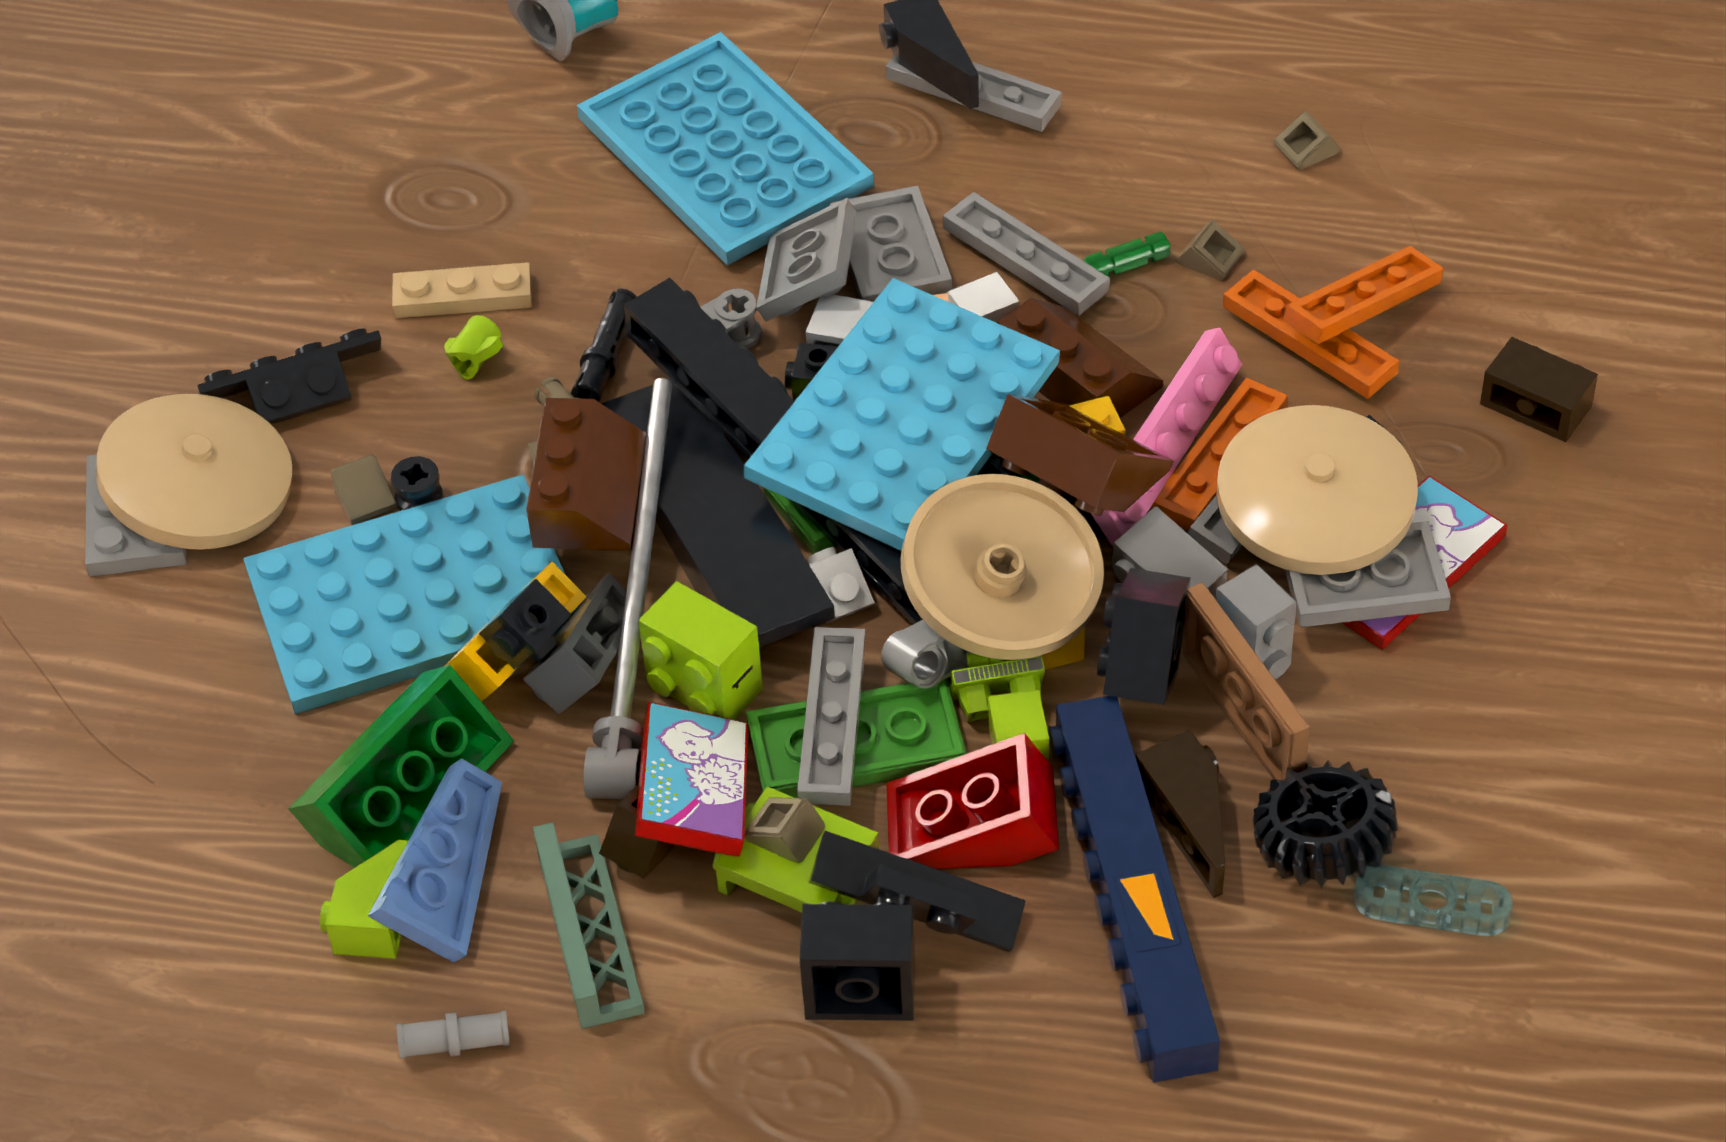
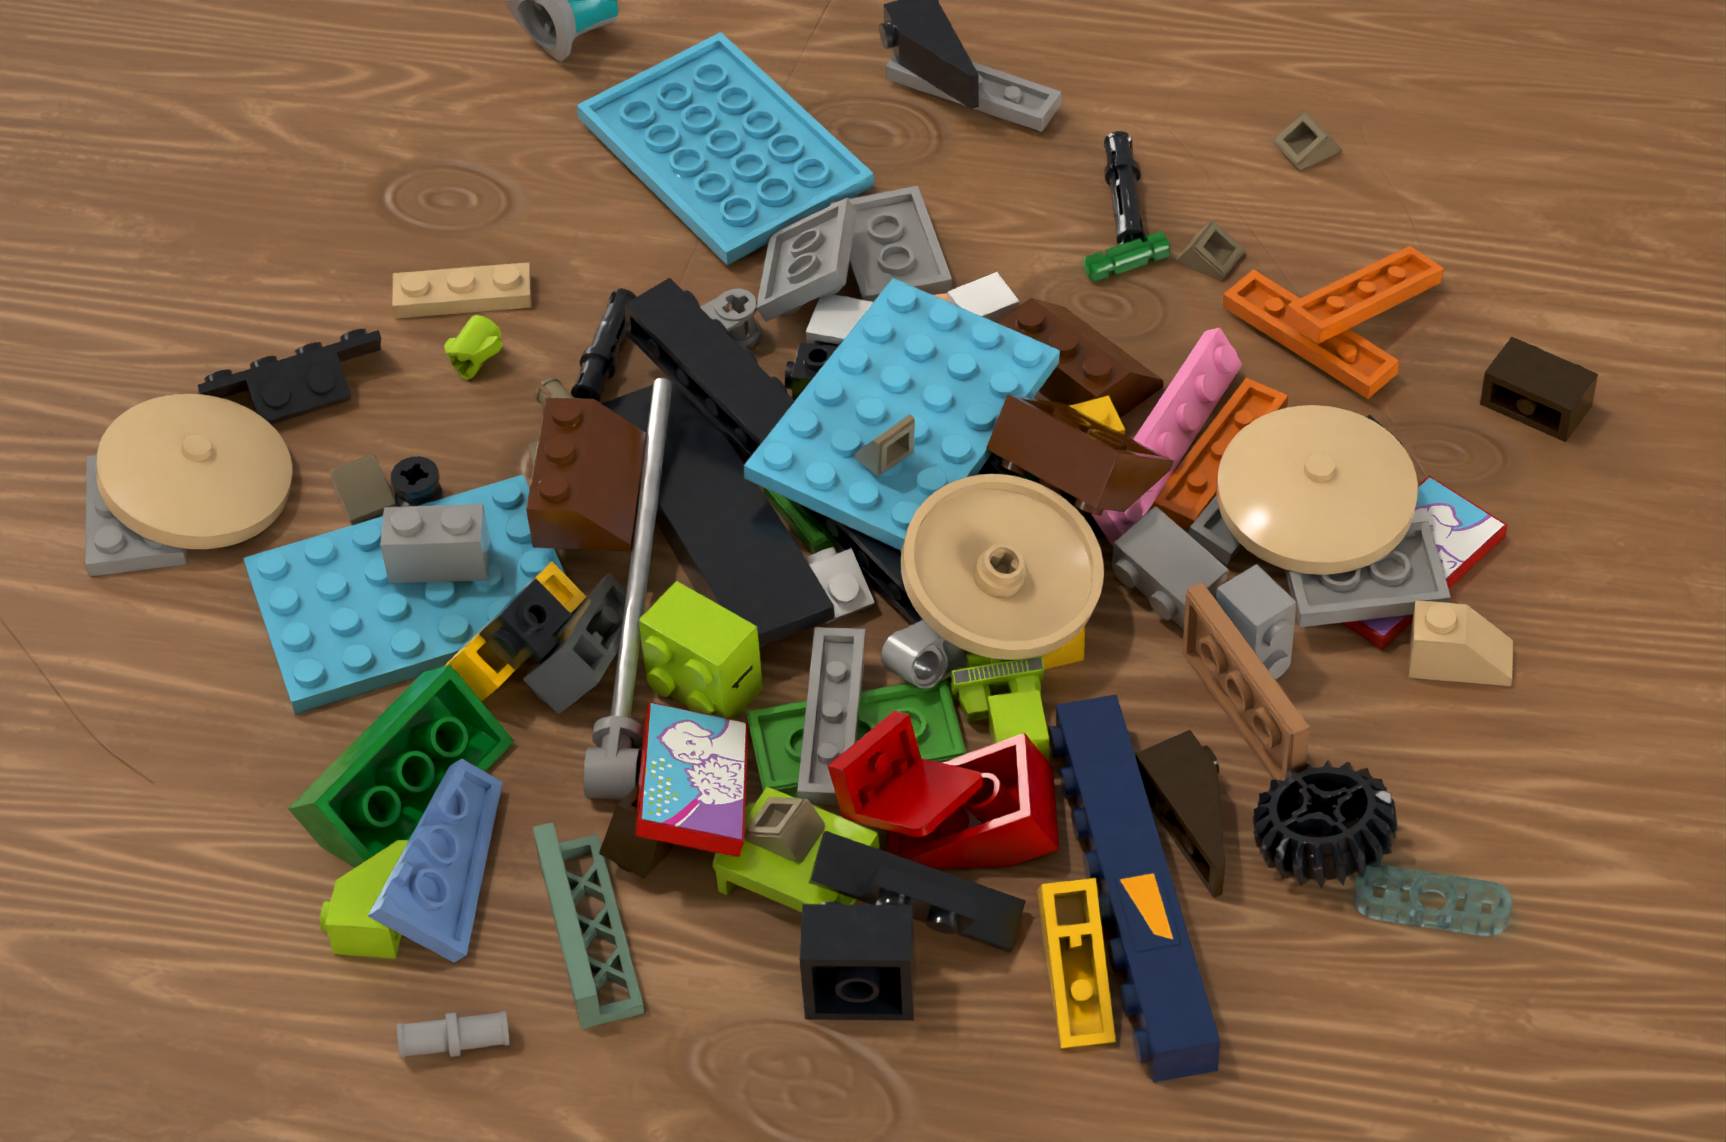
(435, 543): none -> light grey brick
(889, 447): none -> dark tan slope
(893, 788): none -> red bracket
(1026, 253): light grey plate -> none
(1076, 962): none -> yellow slope
(1123, 176): none -> black pin
(1144, 636): black brick -> none
(1458, 646): none -> tan slope

